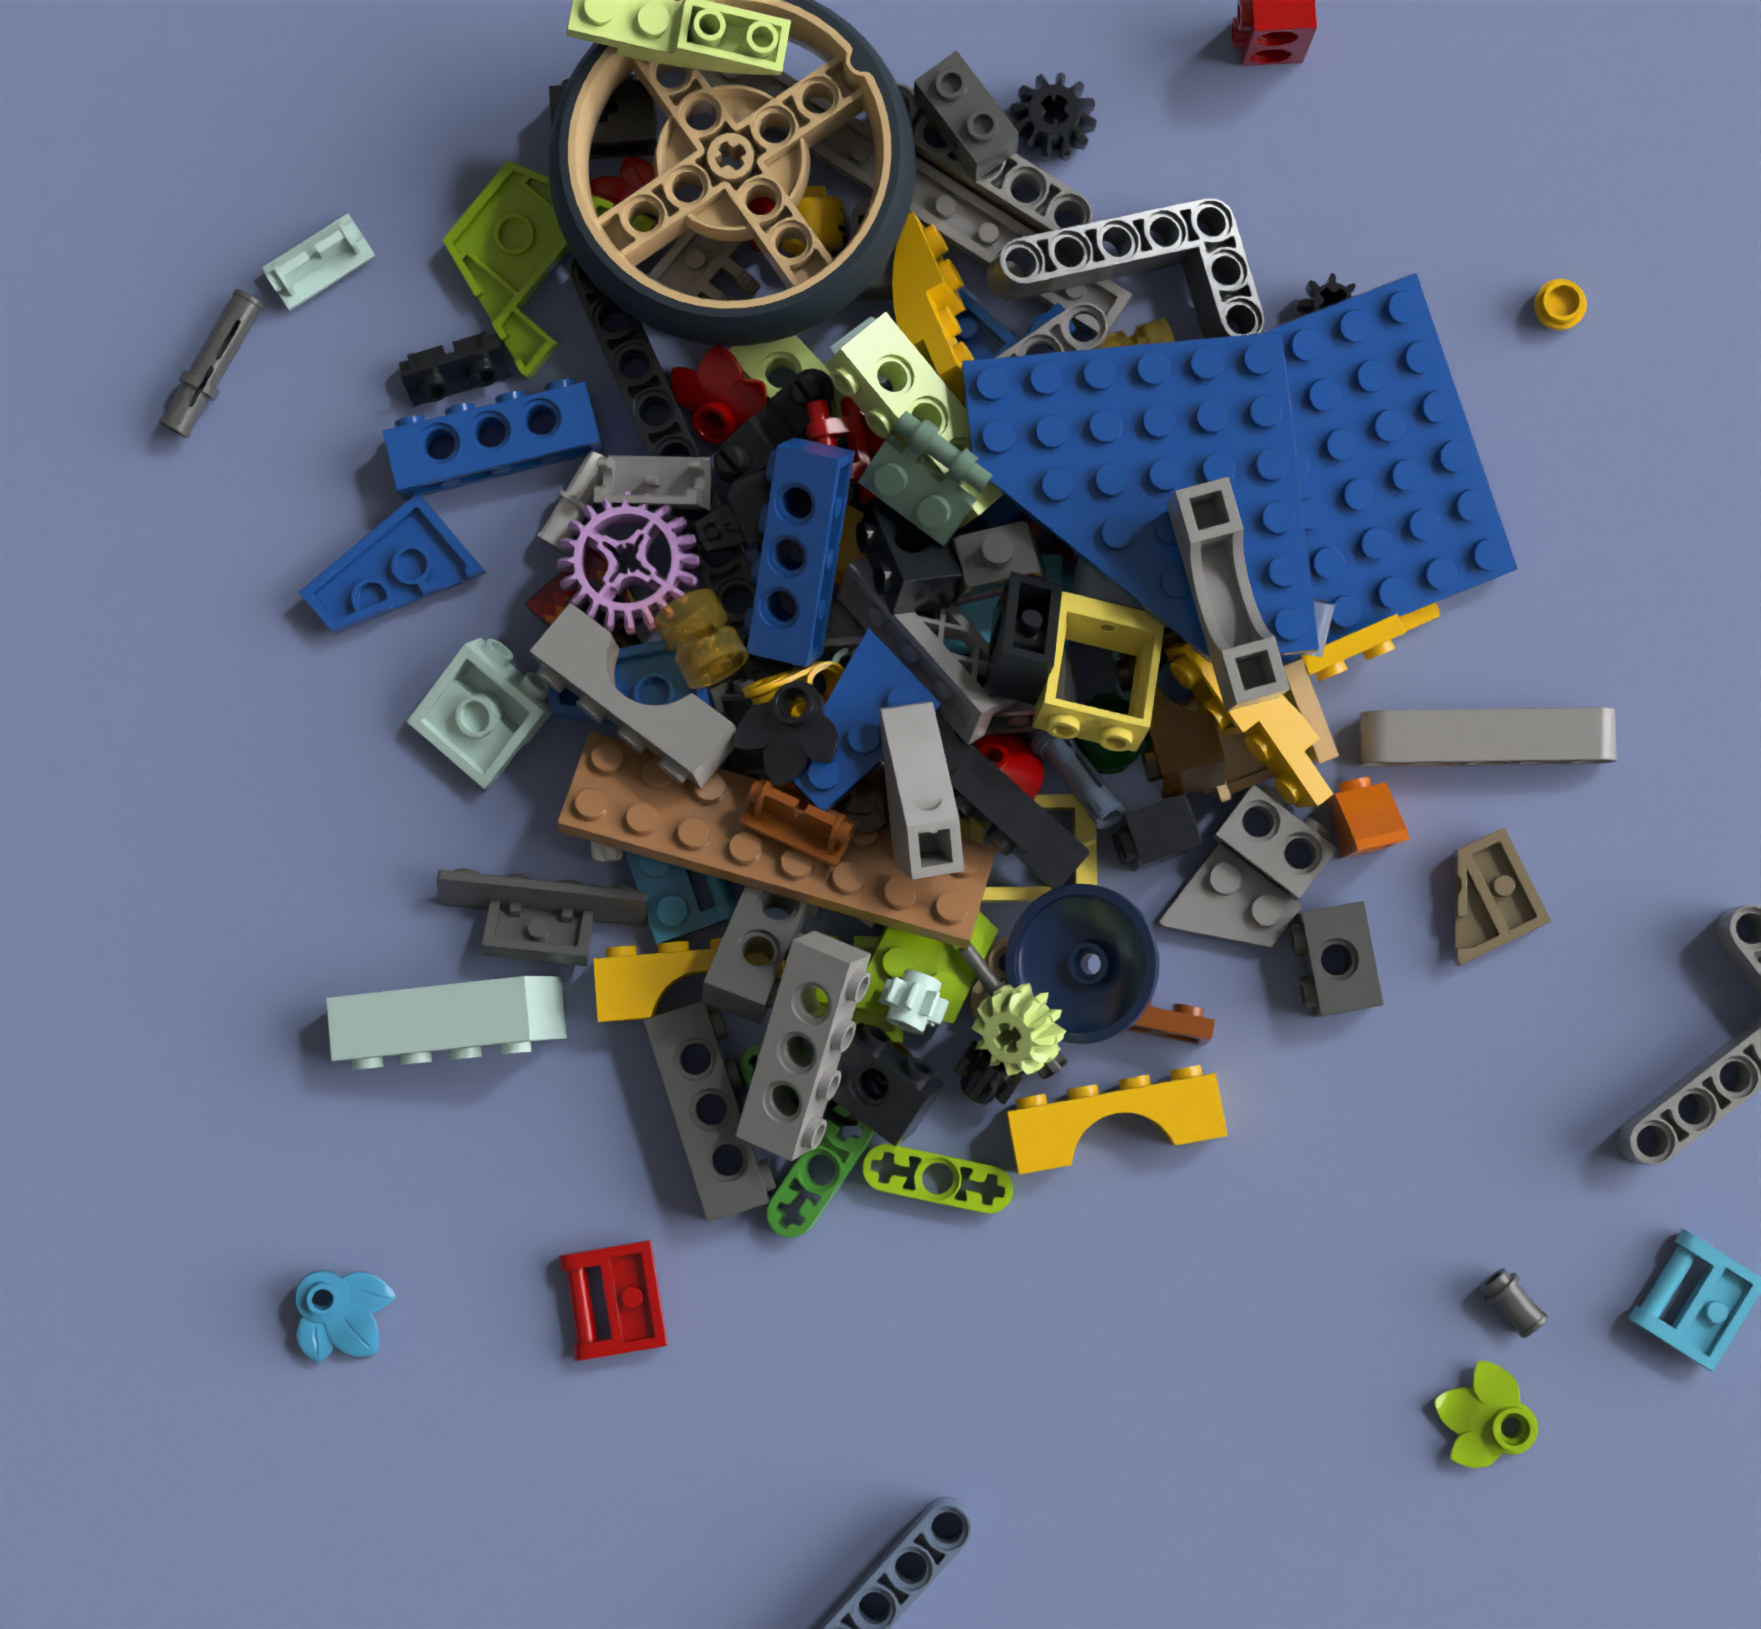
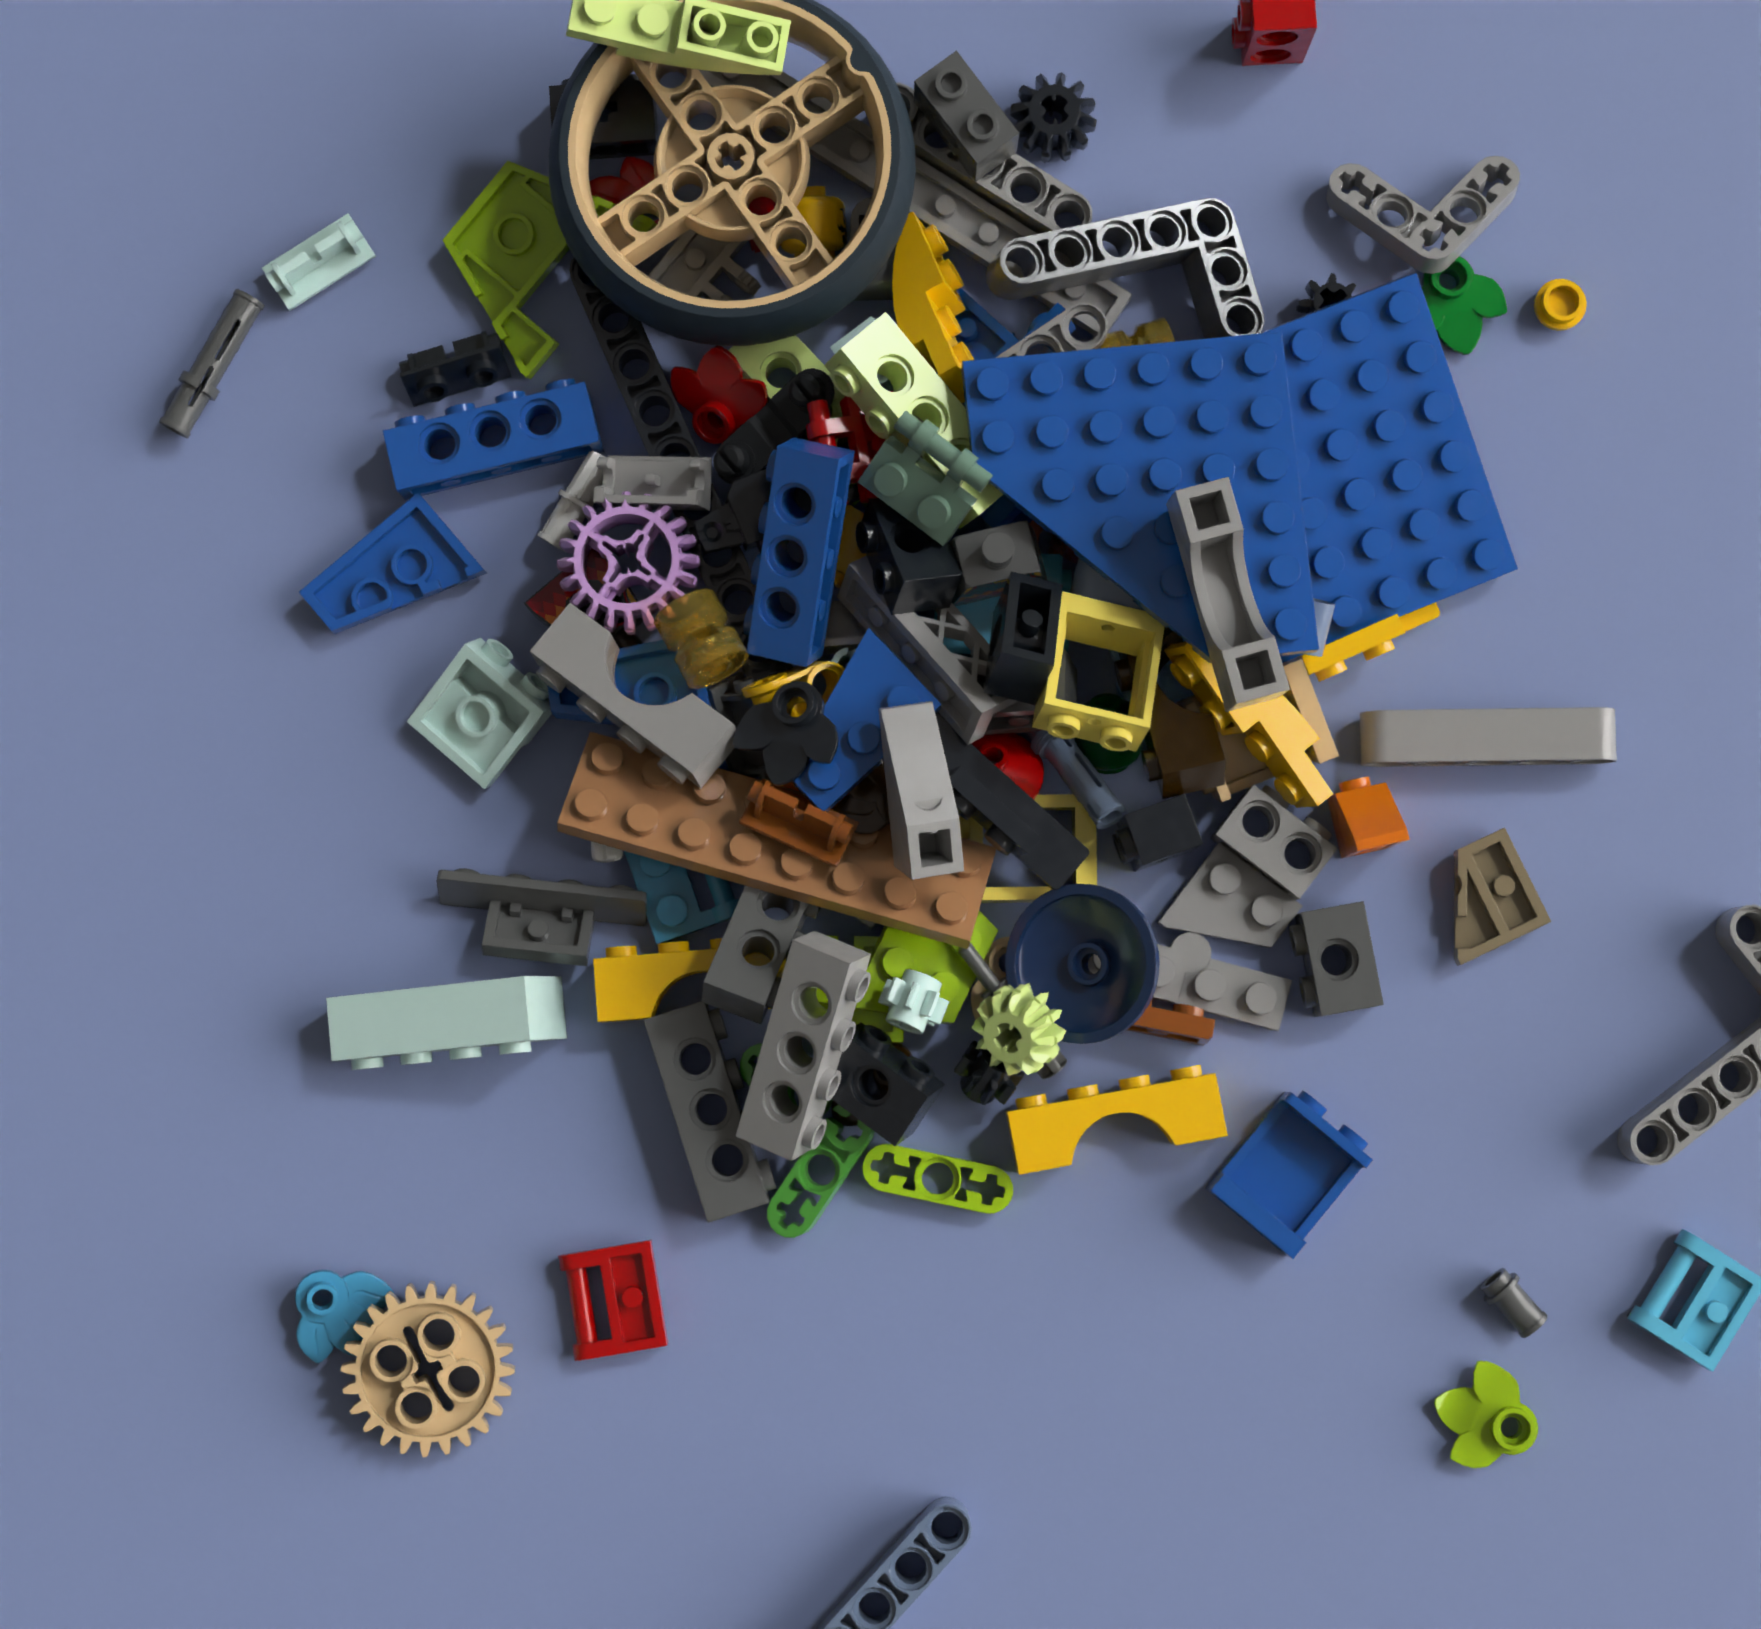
(383, 1390): none -> tan gear
(1218, 987): none -> light grey hinge
(1289, 1171): none -> blue panel
(1421, 225): none -> light grey beam
(1460, 310): none -> green plate

